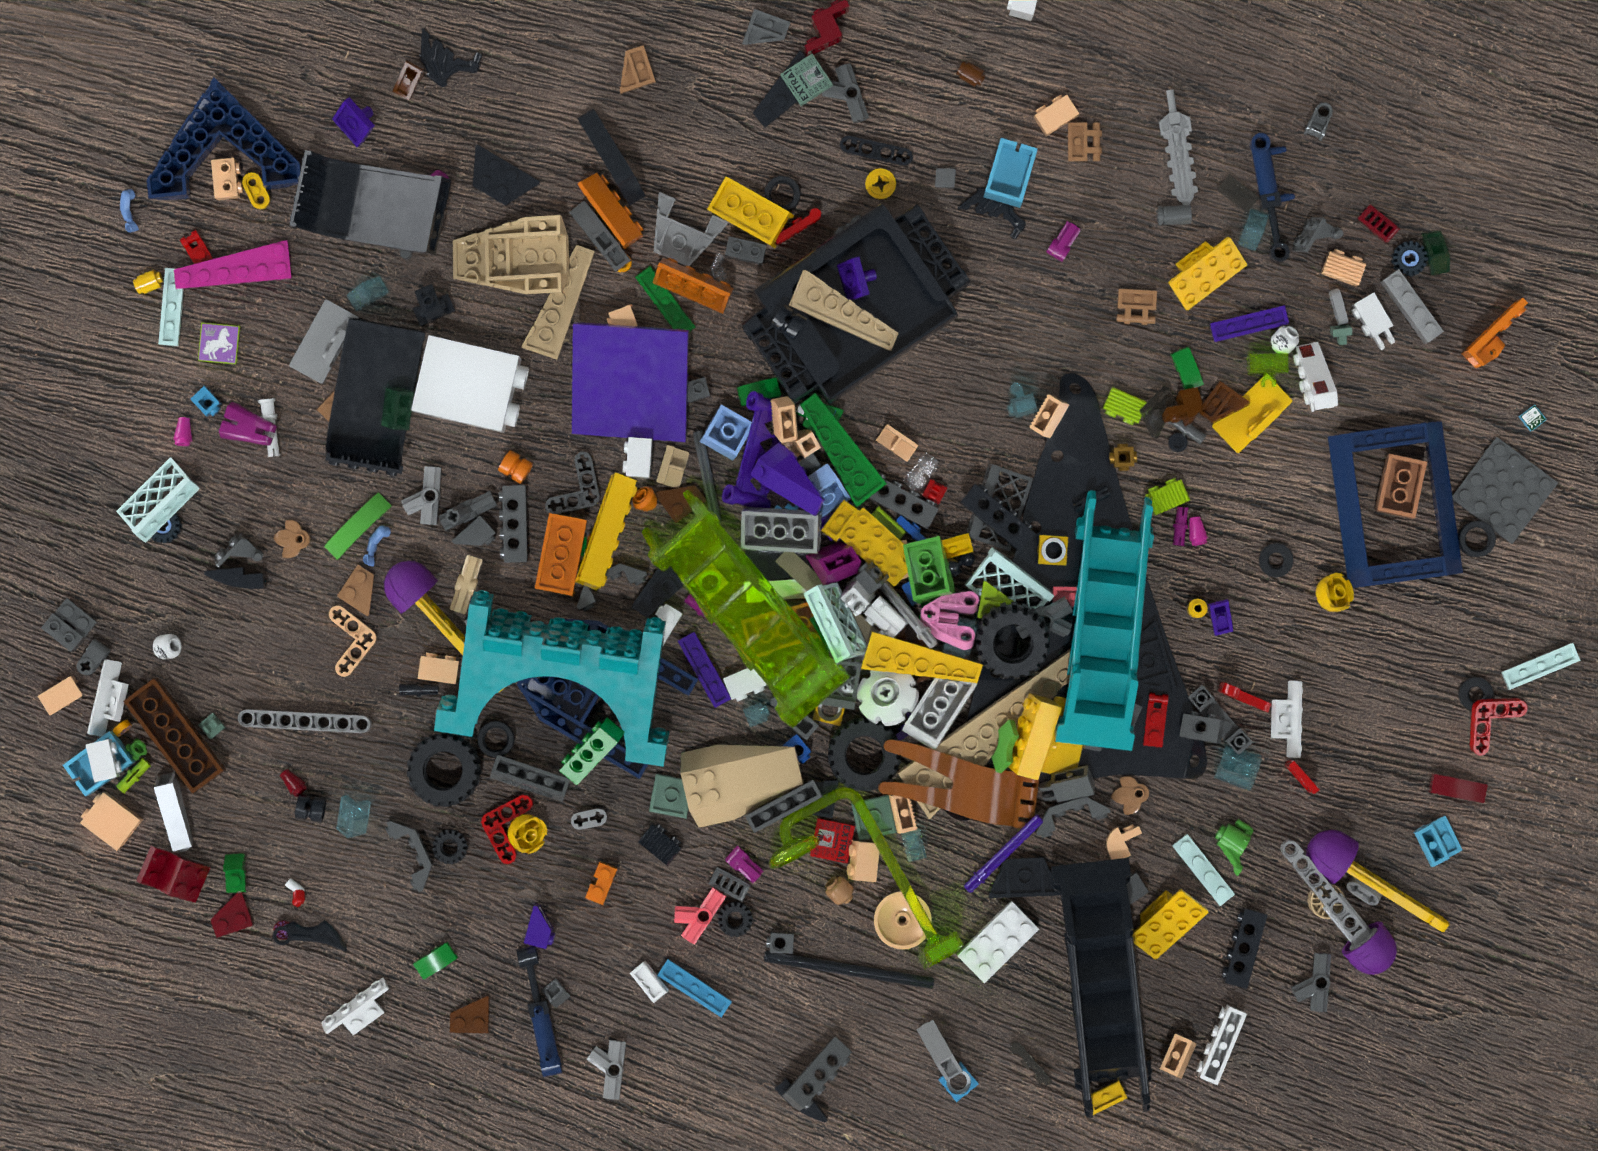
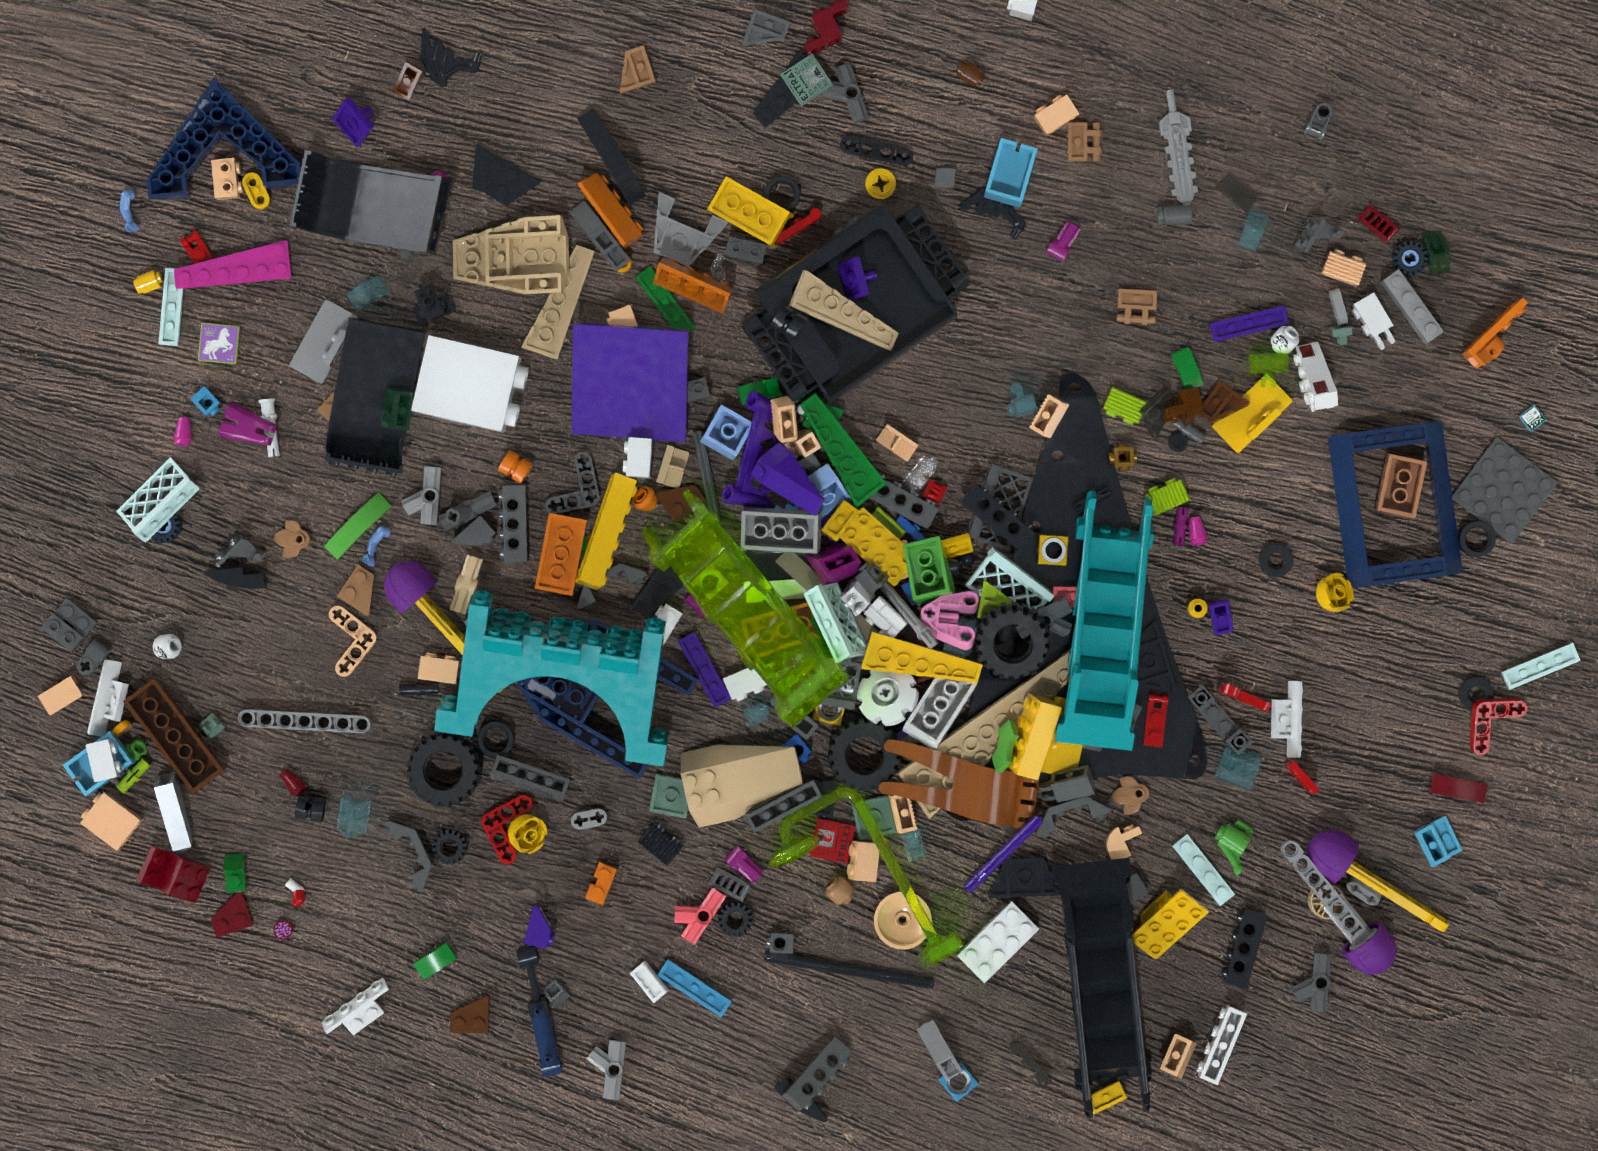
(321, 933): black piece -> none
(591, 751): brick -> none
(1205, 271): yellow bracket -> none
(1213, 729): dark grey brick -> none
(1268, 193): dark blue piece -> none

